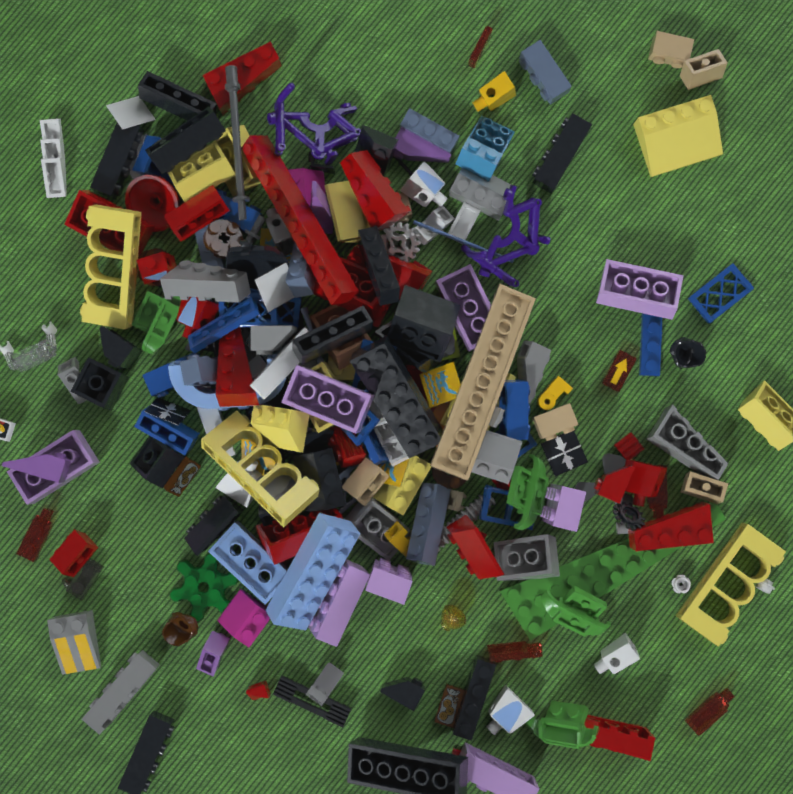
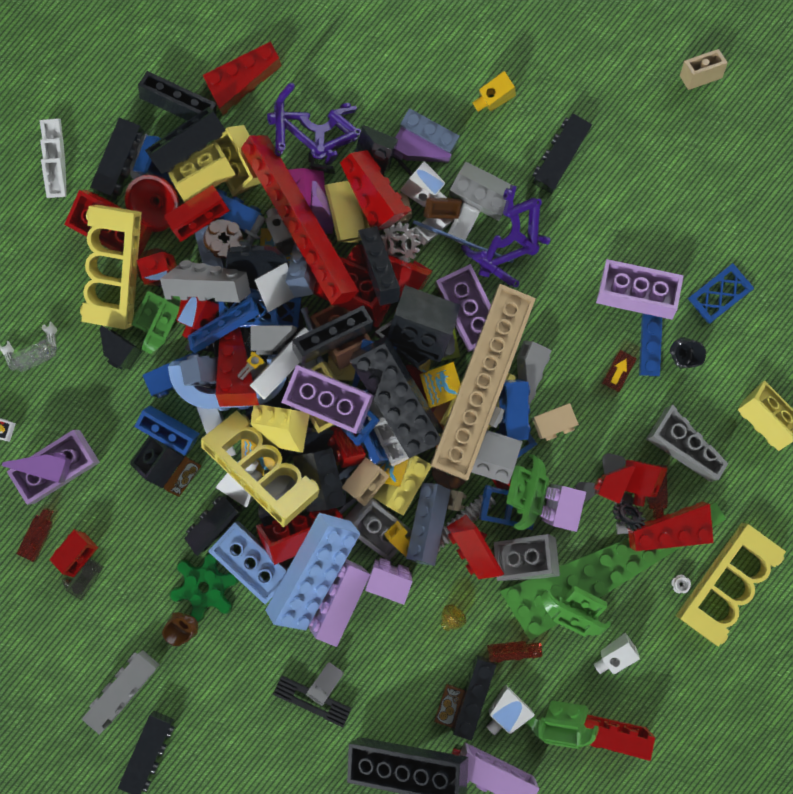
(68, 373): light grey bracket -> none
(75, 642): light grey slope -> none
(99, 384): black slope -> none
(130, 112): white sticker -> none
(167, 411): black sticker -> none
(212, 653): medium lavender slope -> none
(233, 87): dark grey bar -> none
(244, 618): dark pink slope -> none
(253, 362): none -> piece
(258, 690): red slope -> none
(404, 691): black slope -> none
(442, 208): none -> reddish brown tile
(480, 46): clear red tile -> none
(484, 148): dark azure slope -> none
(544, 72): sand blue brick -> none
(549, 396): yellow leg -> none
(564, 453): black sticker -> none
(628, 446): red piece -> none
(670, 49): tan brick -> none
(679, 135): light yellow slope -> none
(704, 488): tan brick -> none
(709, 711): clear red hinge -> none
(765, 586): white plate -> none

